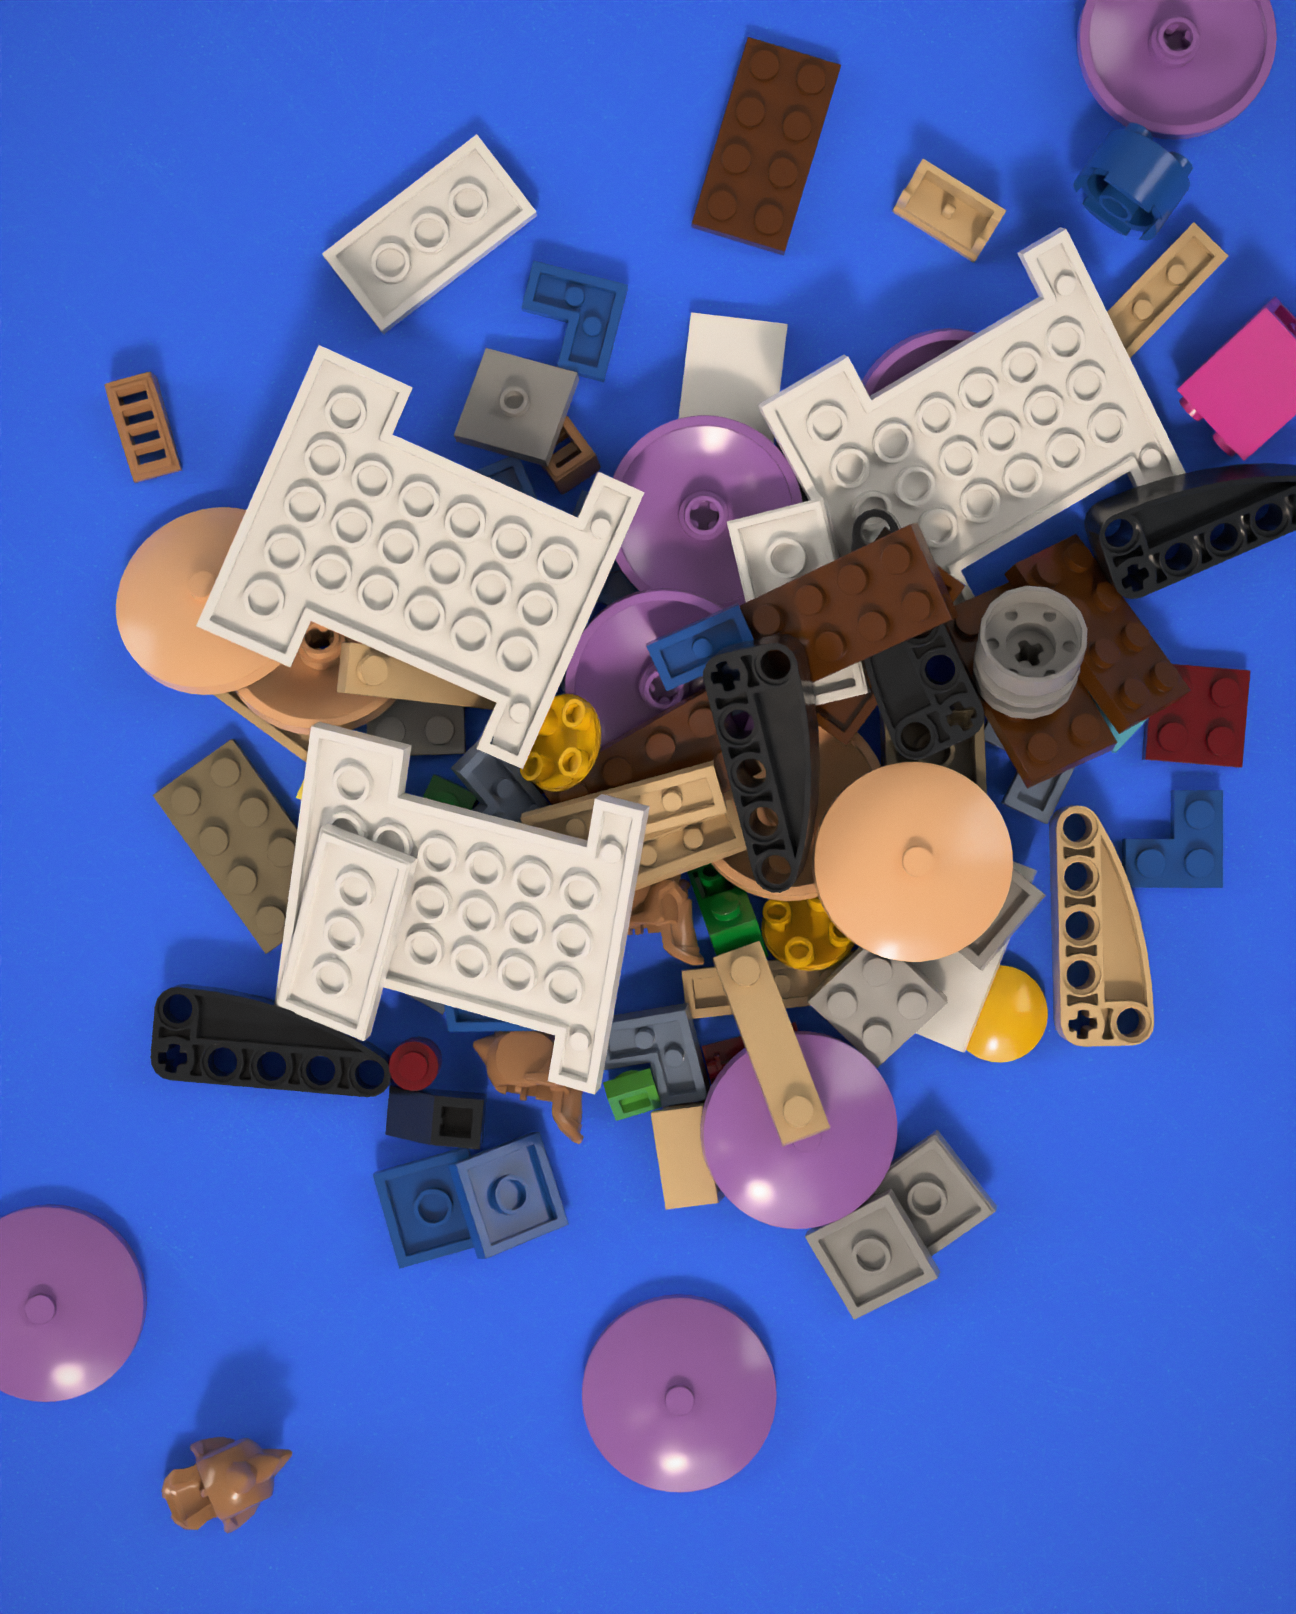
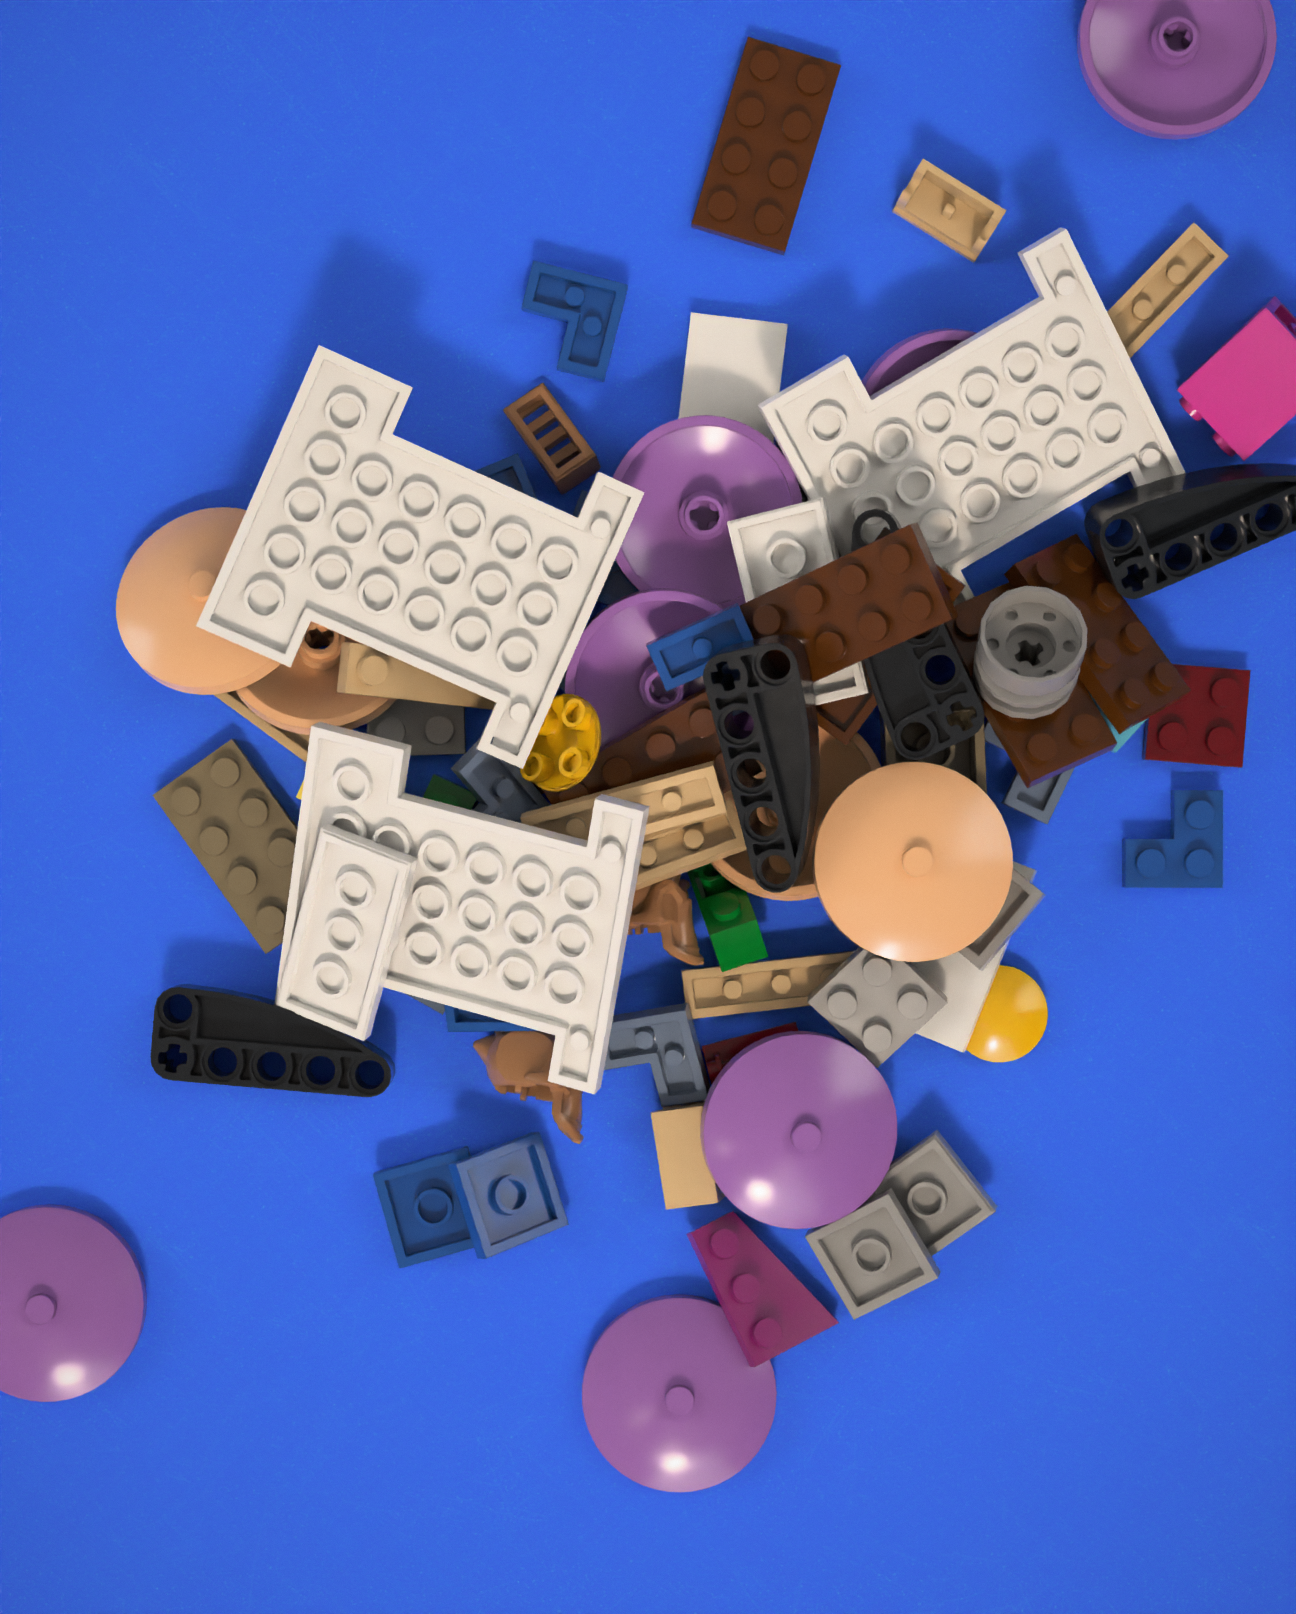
(131, 385): medium nougat slope -> none
(223, 1483): medium nougat head -> none
(415, 1063): dark red brick -> none
(430, 234): white plate -> none
(437, 1117): black slope -> none
(516, 407): light grey plate -> none
(632, 1093): bright green plate -> none
(756, 1290): none -> magenta wing
(771, 1043): tan plate -> none
(803, 934): yellow dish -> none
(1111, 945): tan beam -> none
(1133, 182): blue brick -> none

